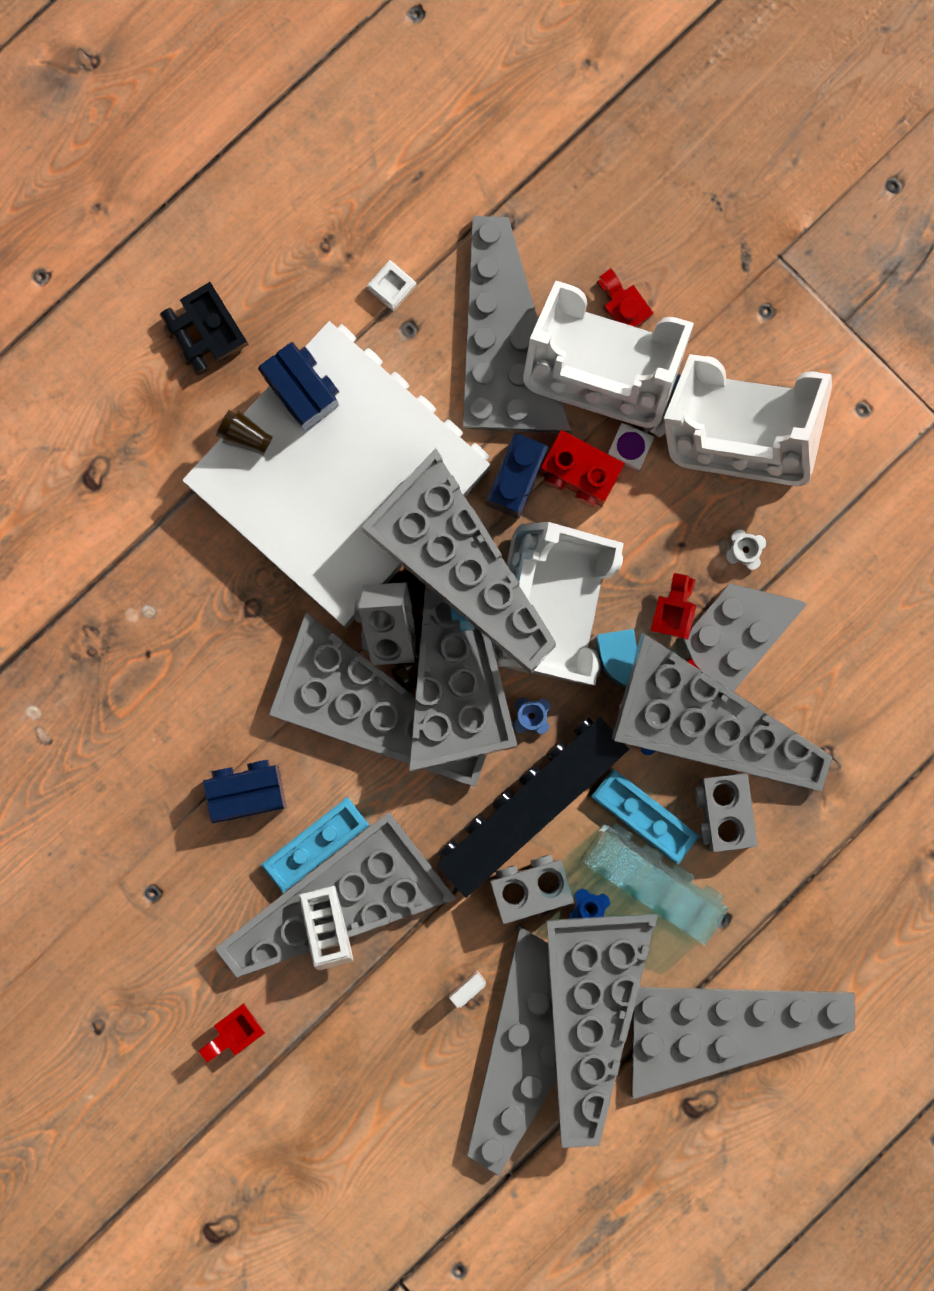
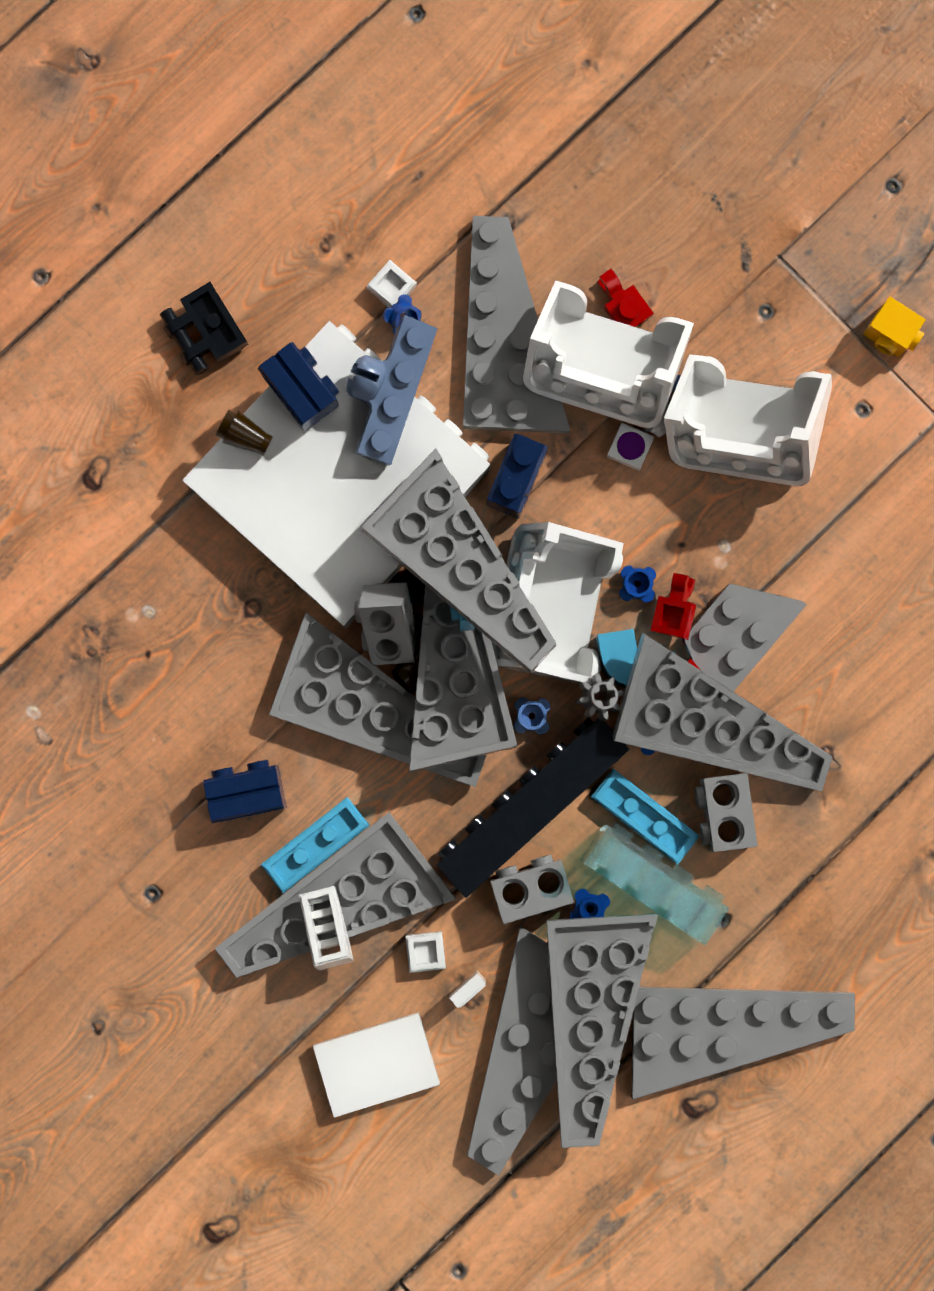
(236, 1032): red plate -> none
(376, 1064): none -> white tile
(390, 388): none -> sand blue plate
(403, 305): none -> blue plate
(425, 952): none -> white tile
(581, 469): red brick -> none
(606, 688): none -> light grey gear
(643, 592): none -> blue plate
(755, 545): white plate -> none
(895, 328): none -> yellow brick

